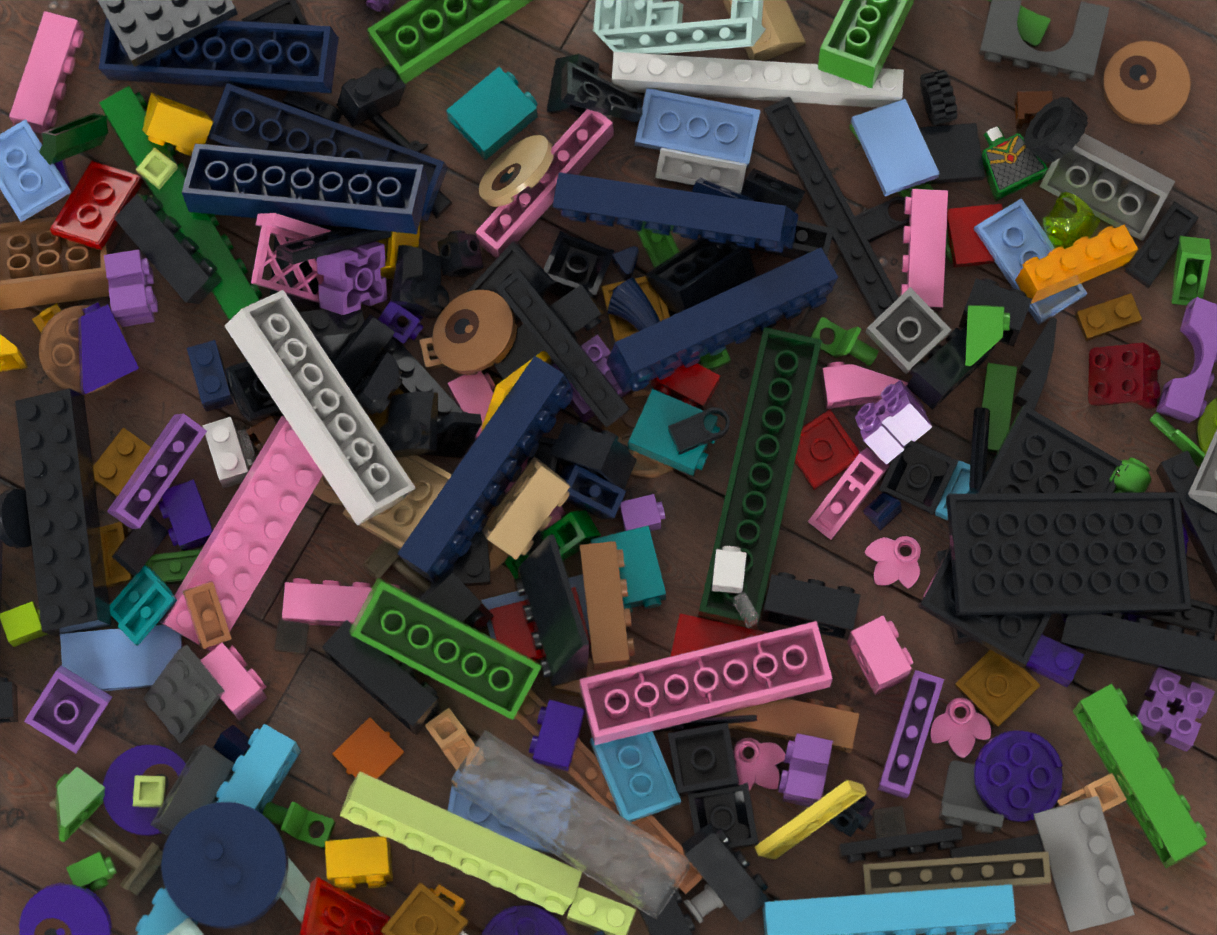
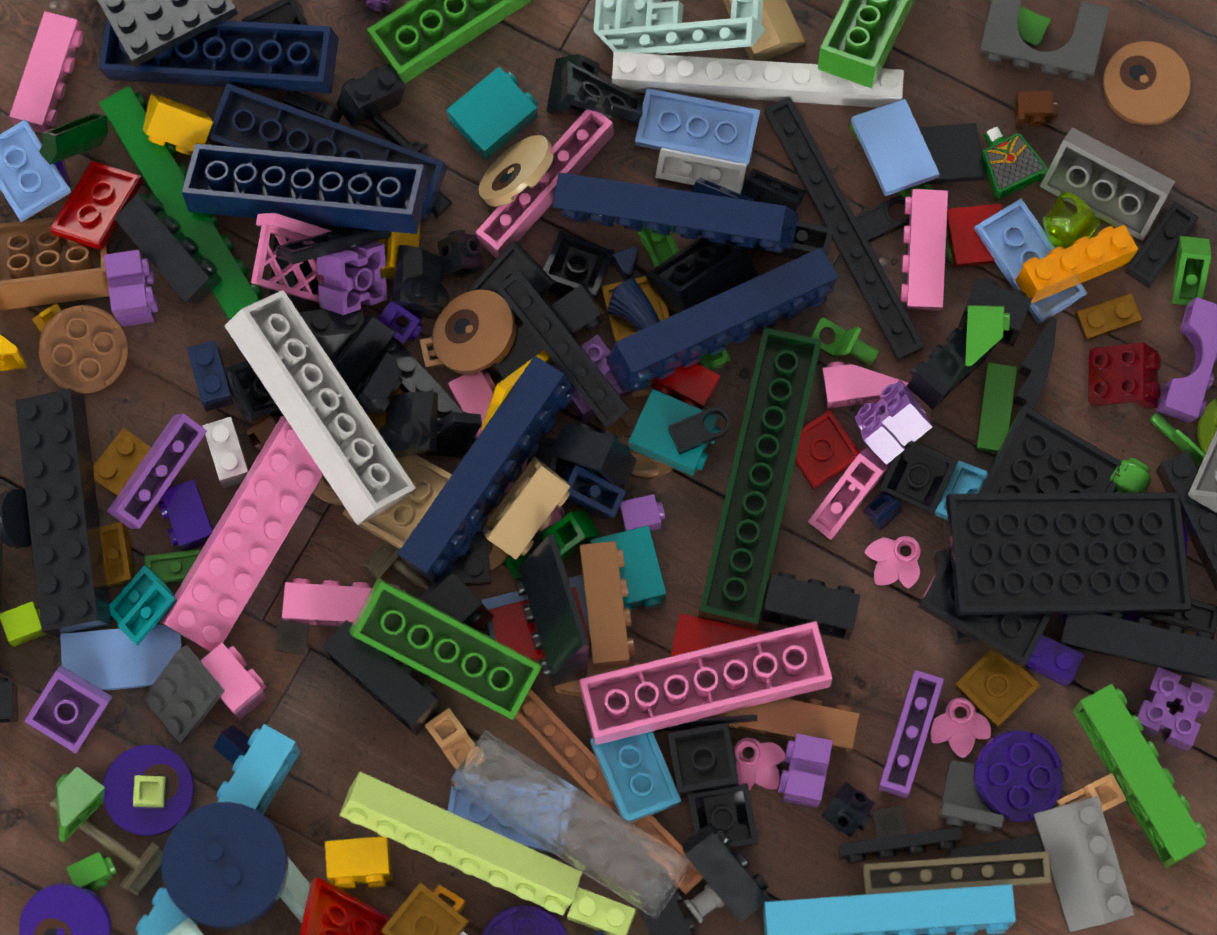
(102, 349): dark purple slope -> none
(140, 545): black tile -> none
(156, 168): yellowish green tile -> none
(194, 787): dark grey brick -> none
(207, 615): nougat plate -> none
(246, 447): clear tile -> none
(297, 822): bright green bracket -> none
(368, 751): orange piece -> none
(557, 735): dark purple brick -> none
(729, 570): white brick -> none
(746, 609): clear tile -> none
(810, 819): light yellow tile -> none
(880, 654): bright pink brick -> none
(908, 330): light grey brick -> none
(938, 97): black tyre -> none
(979, 447): black axle -> none
(1055, 129): black tyre -> none

